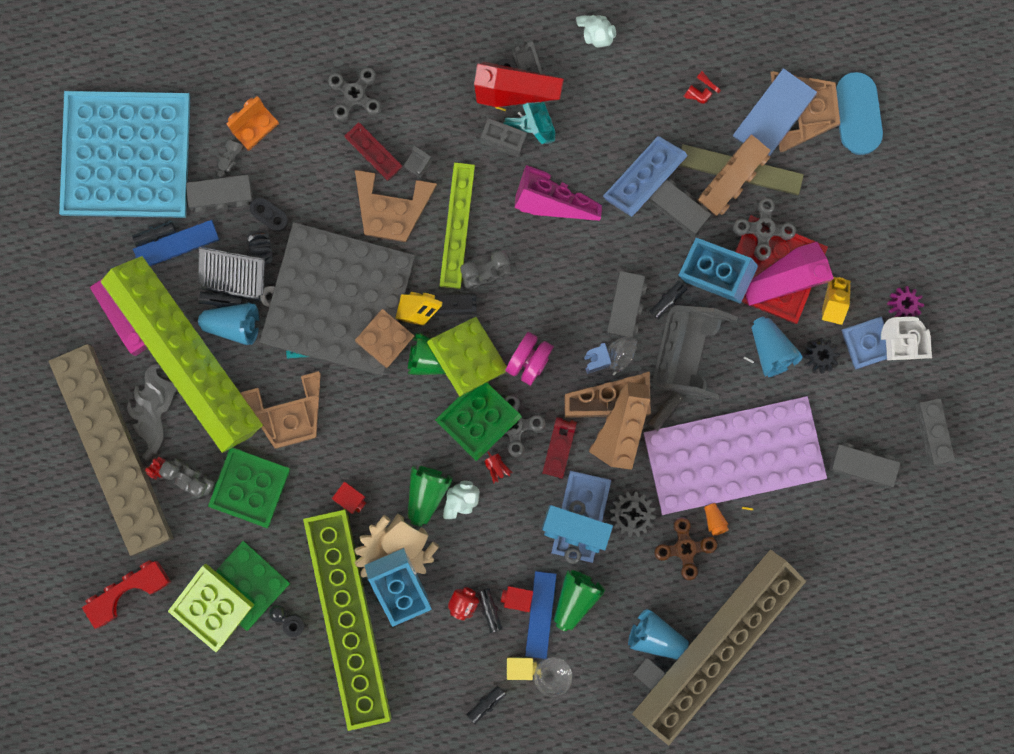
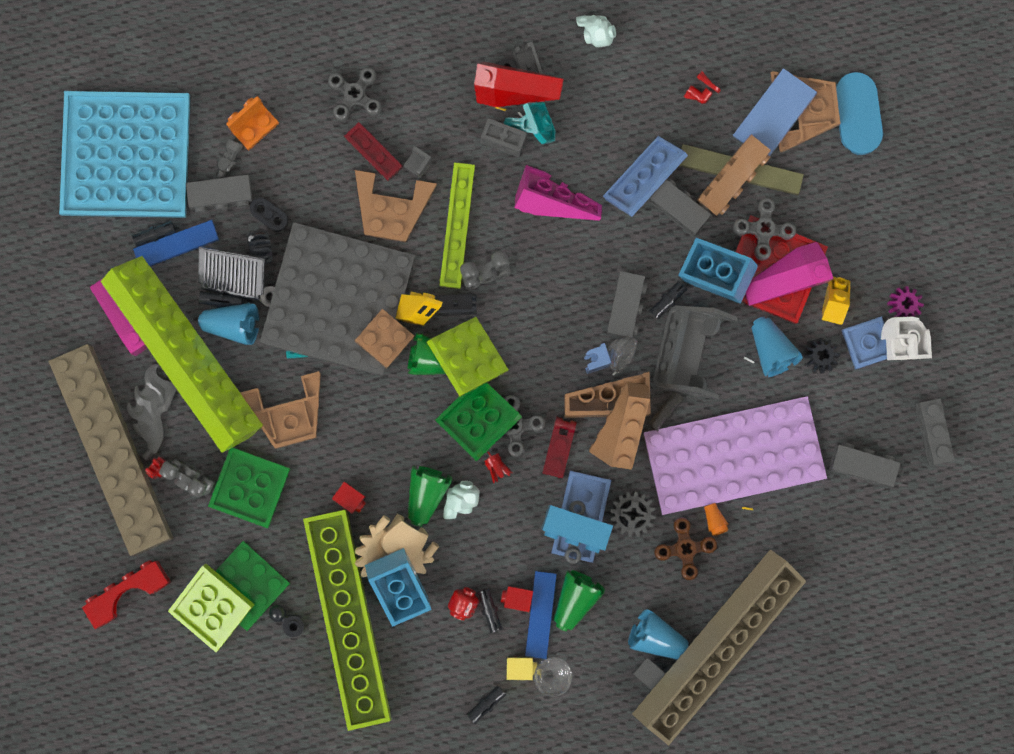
(532, 360): dark pink wheel -> none

